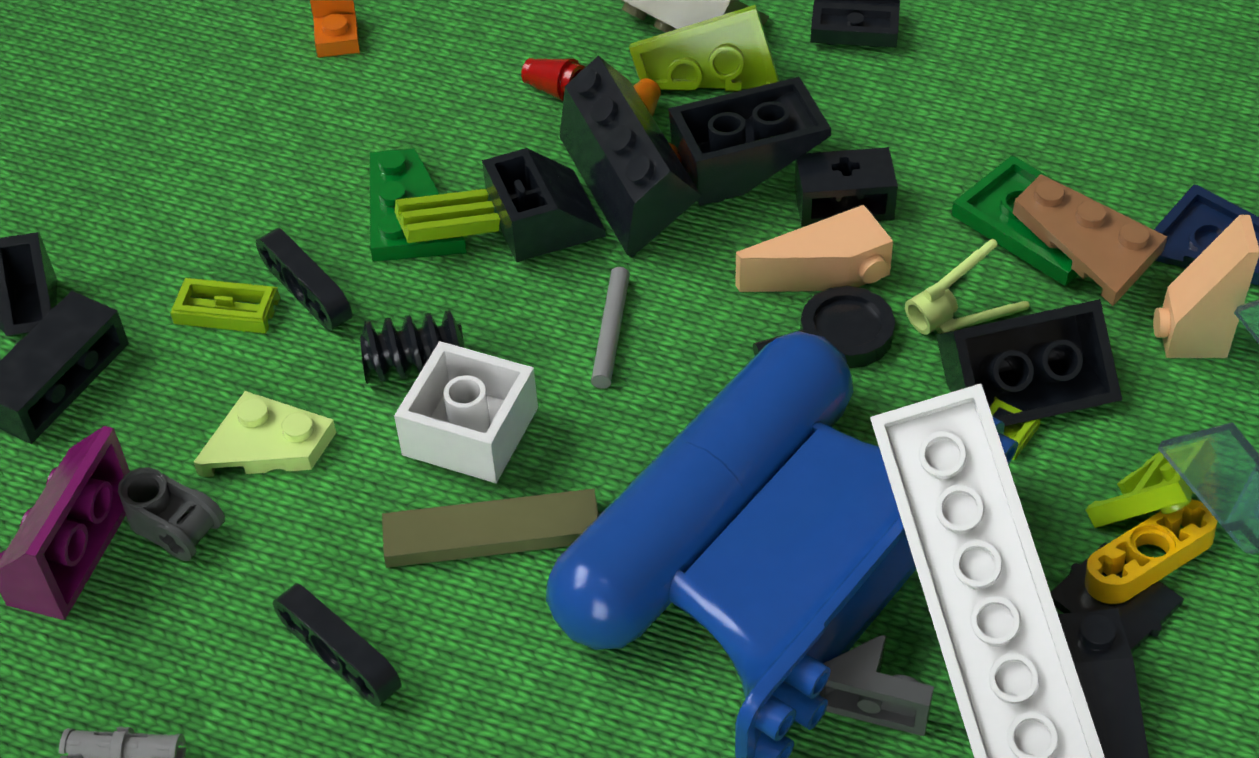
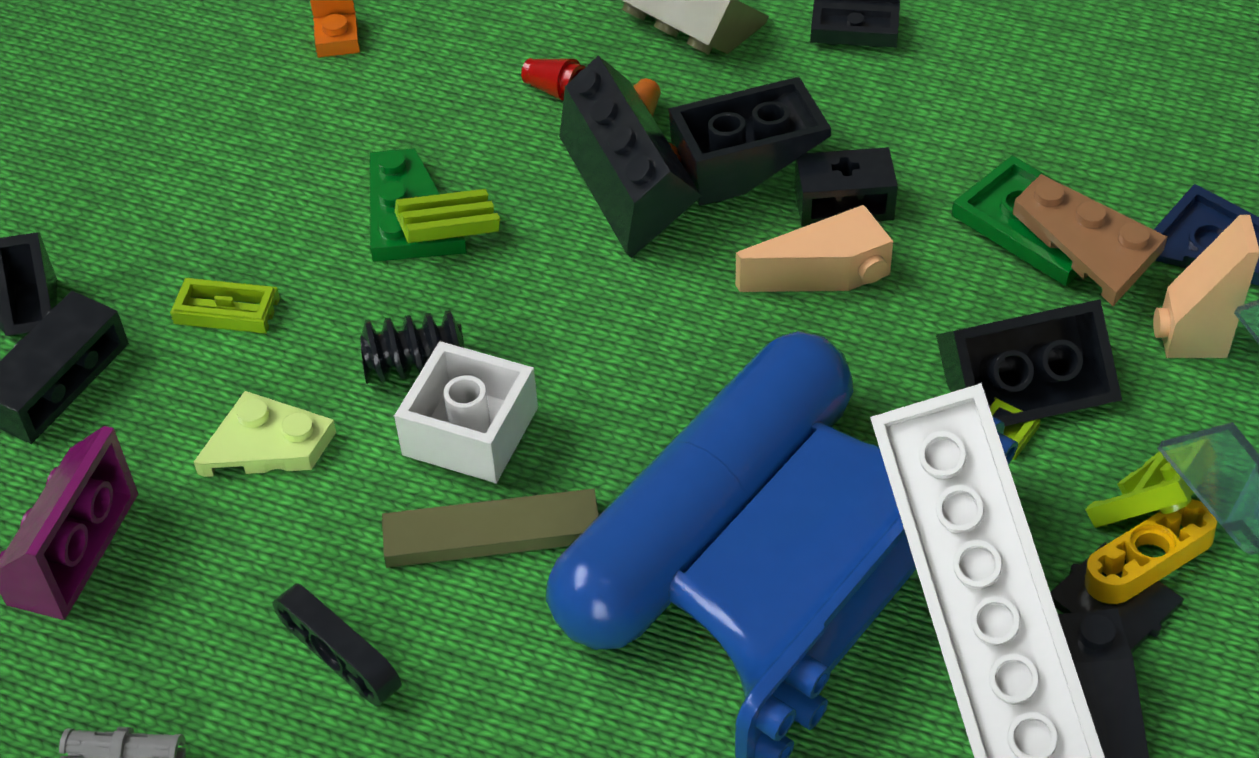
(168, 511): dark grey piece -> none
(304, 279): black beam -> none
(539, 204): black slope -> none
(610, 328): light grey bar -> none
(709, 54): lime wing -> none
(851, 320): black piece -> none
(865, 694): dark grey slope -> none
(935, 305): yellowish green plant -> none

